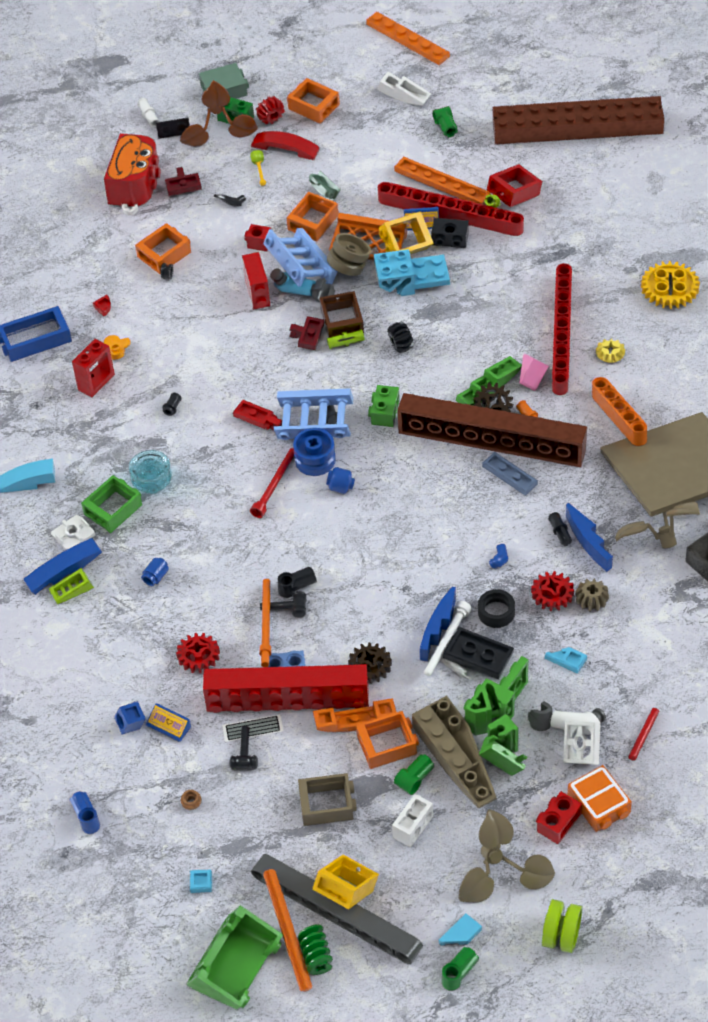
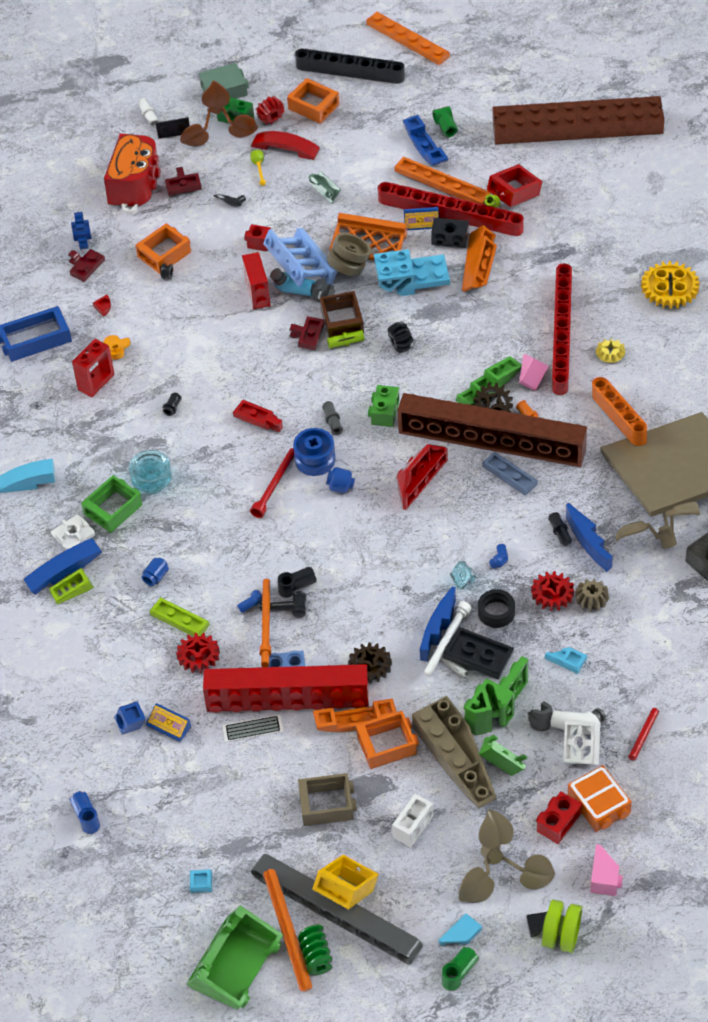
(81, 230): none -> blue gear
(85, 265): none -> dark red plate
(179, 617): none -> lime tile
(190, 795): medium nougat plate -> none
(244, 761): black piece -> none
(255, 599): none -> blue arm
(313, 398): light blue fence -> none
(314, 201): orange window -> none
(350, 66): none -> black beam
(403, 89): white slope -> none
(411, 778): green piece -> none
(419, 228): yellow window -> none
(420, 472): none -> red wedge
(423, 142): none -> blue slope
(462, 575): none -> clear light blue tile
(478, 258): none -> orange wedge
(506, 732): bright green hinge -> none
(535, 923): none -> black tile
(605, 874): none -> bright pink slope

